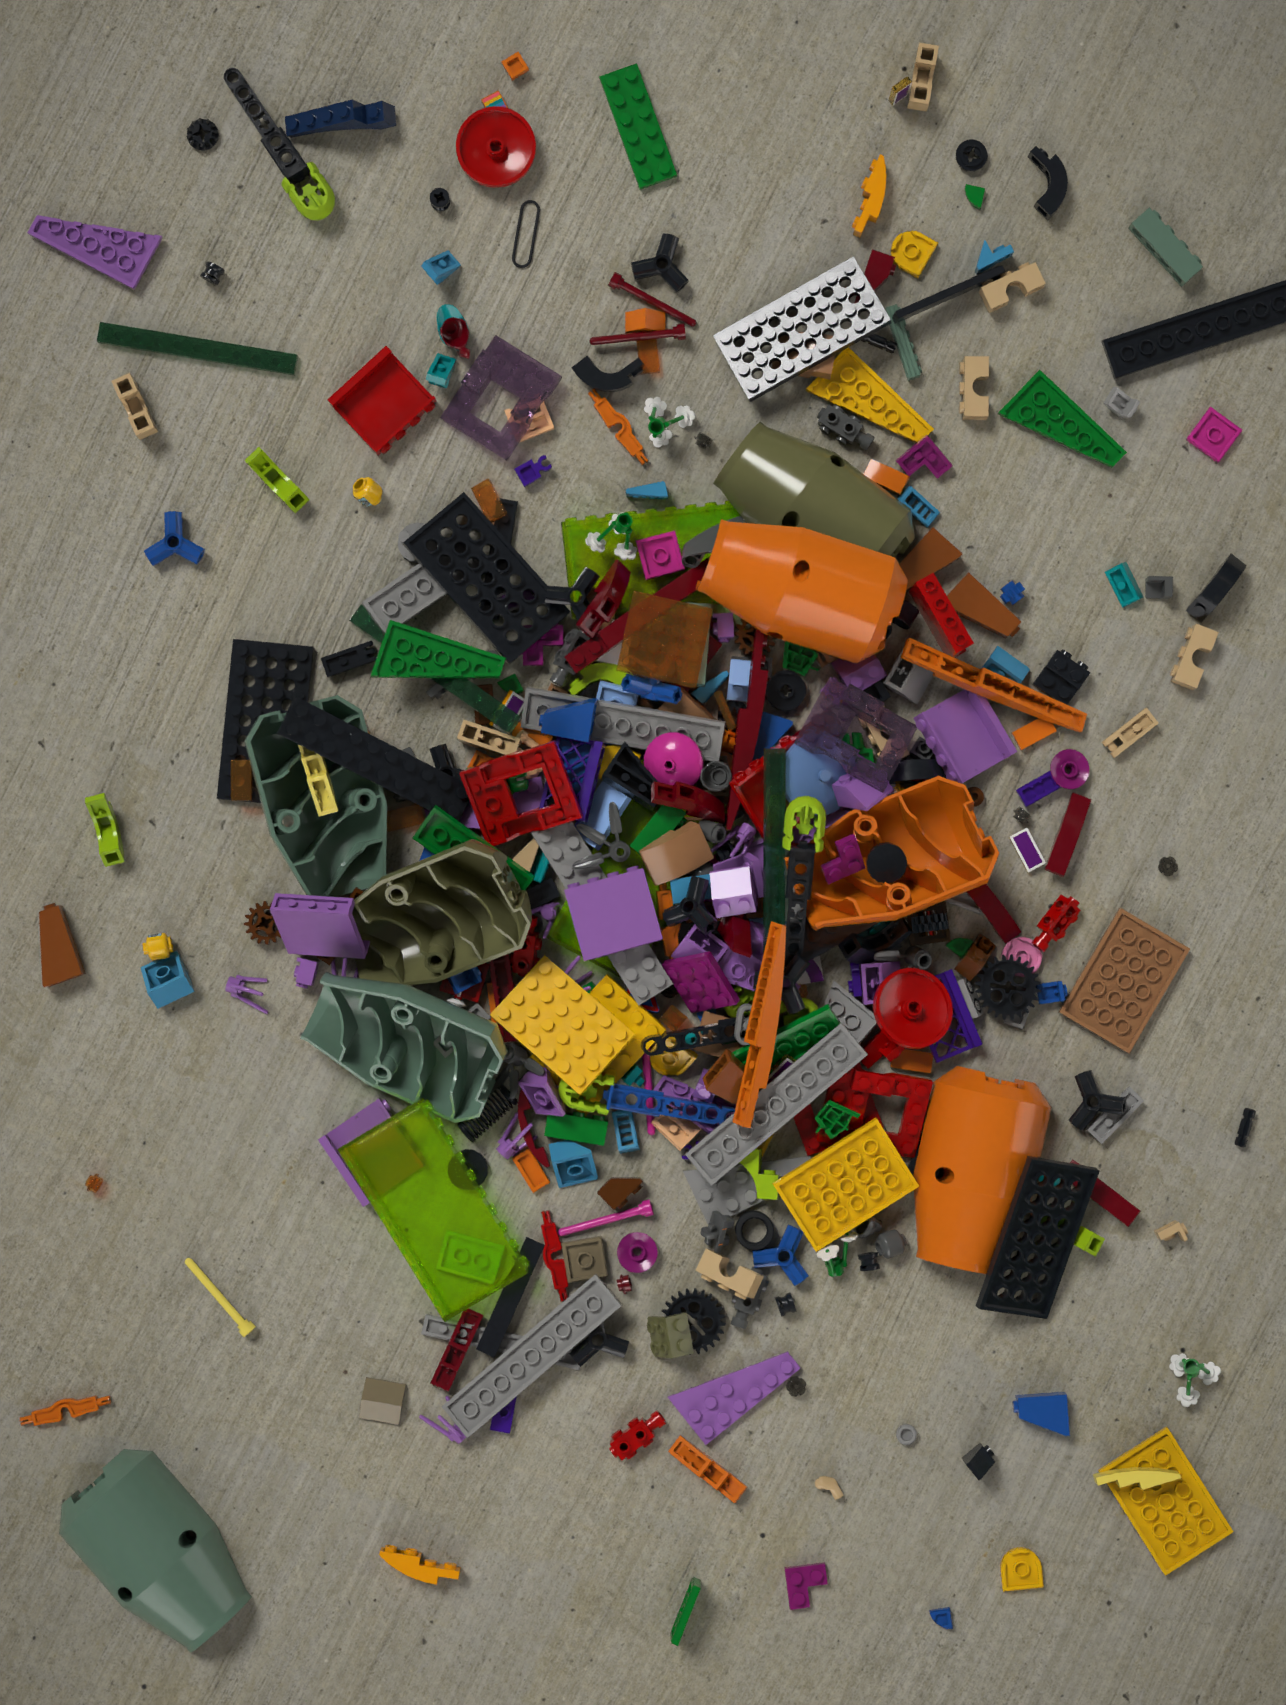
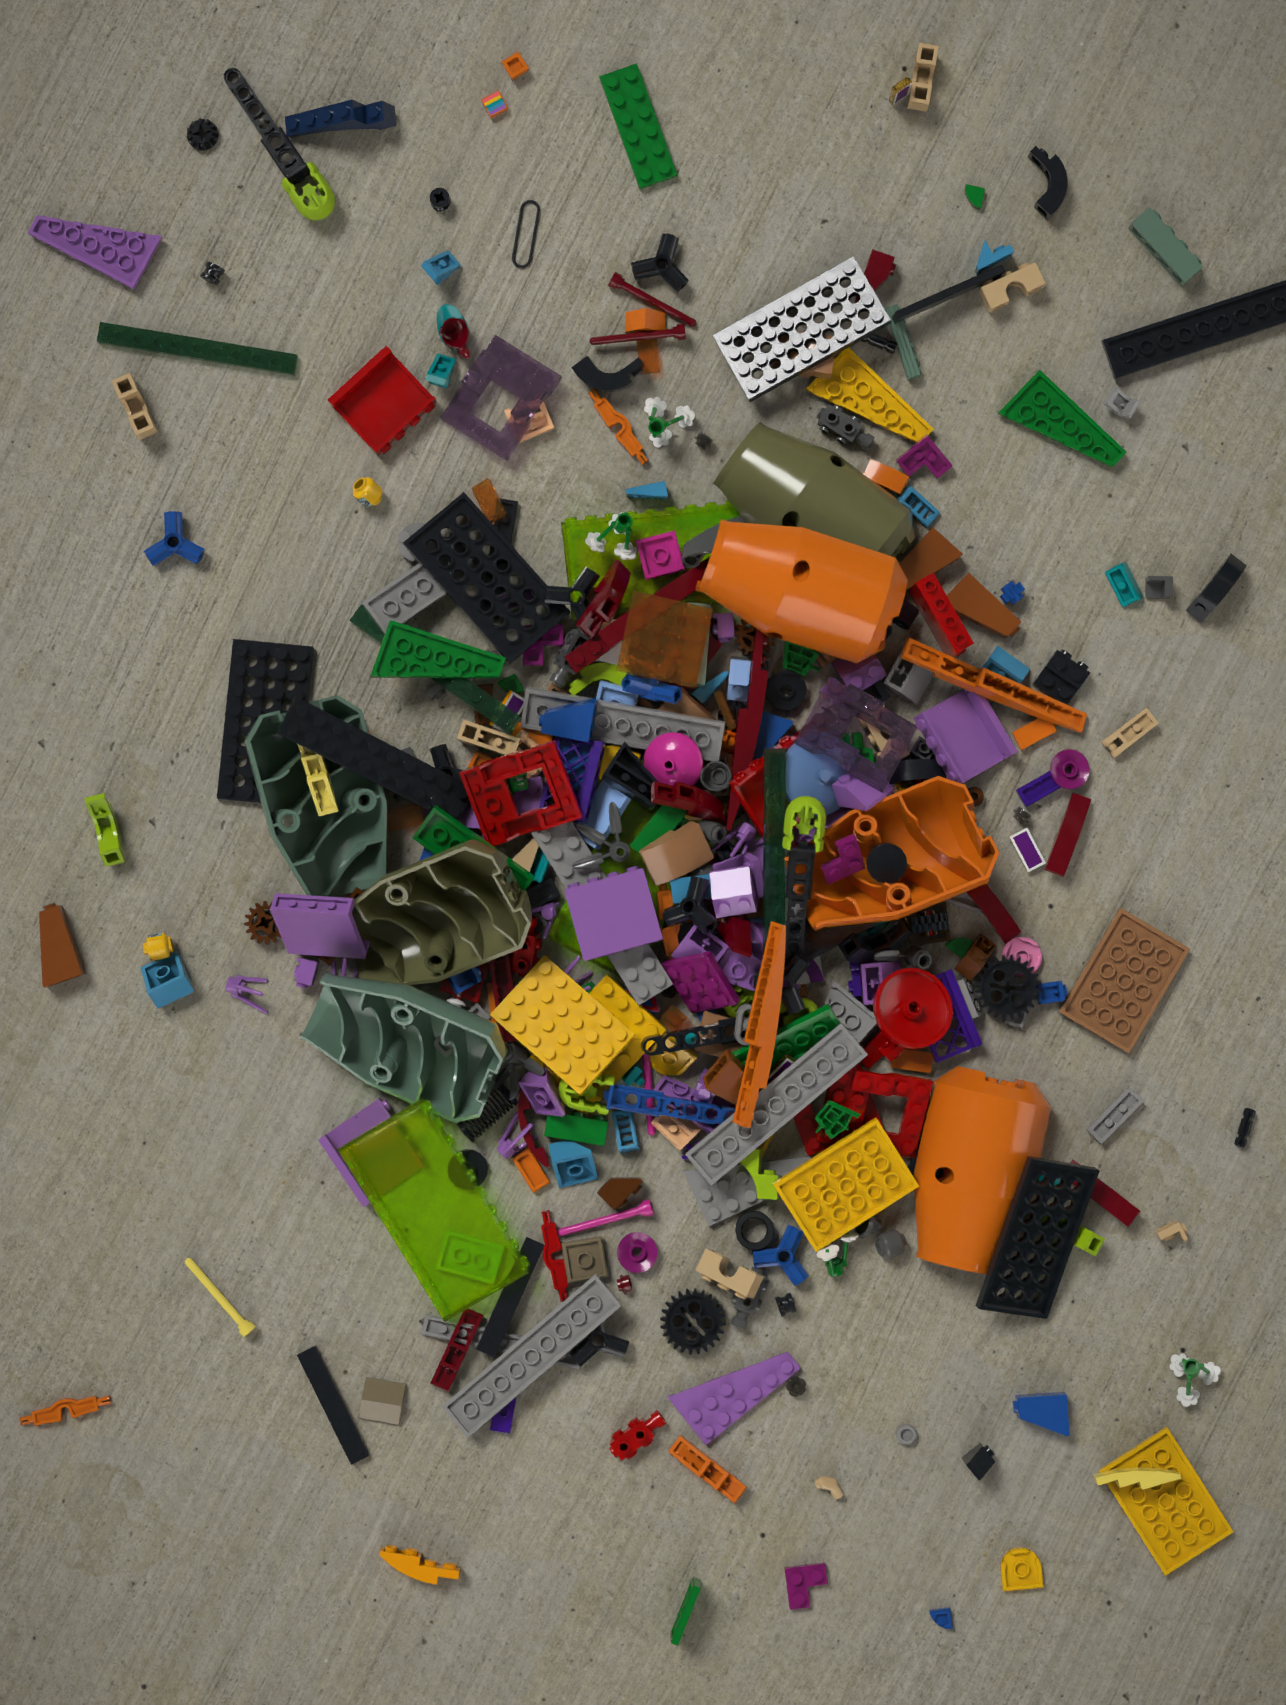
(94, 1183): clear orange plate -> none
(137, 1539): sand green cylinder -> none
(241, 780): clear orange tile -> none
(276, 480): lime arch -> none
(333, 1405): none -> black tile
(348, 659): black hinge -> none
(453, 1433): medium lavender plant -> none
(495, 146): red dish -> none
(529, 472): dark purple plate -> none
(670, 1335): olive bracket -> none
(715, 1233): dark grey hips -> none
(868, 1261): black wheel -> none
(874, 190): light orange slope -> none
(912, 251): yellow tile -> none
(972, 405): tan arch -> none
(979, 152): black gear -> none
(1056, 921): red brick -> none
(1106, 1103): black piece -> none
(1167, 871): clear smoke plate -> none
(1185, 672): tan arch -> none
(1214, 434): dark pink tile -> none

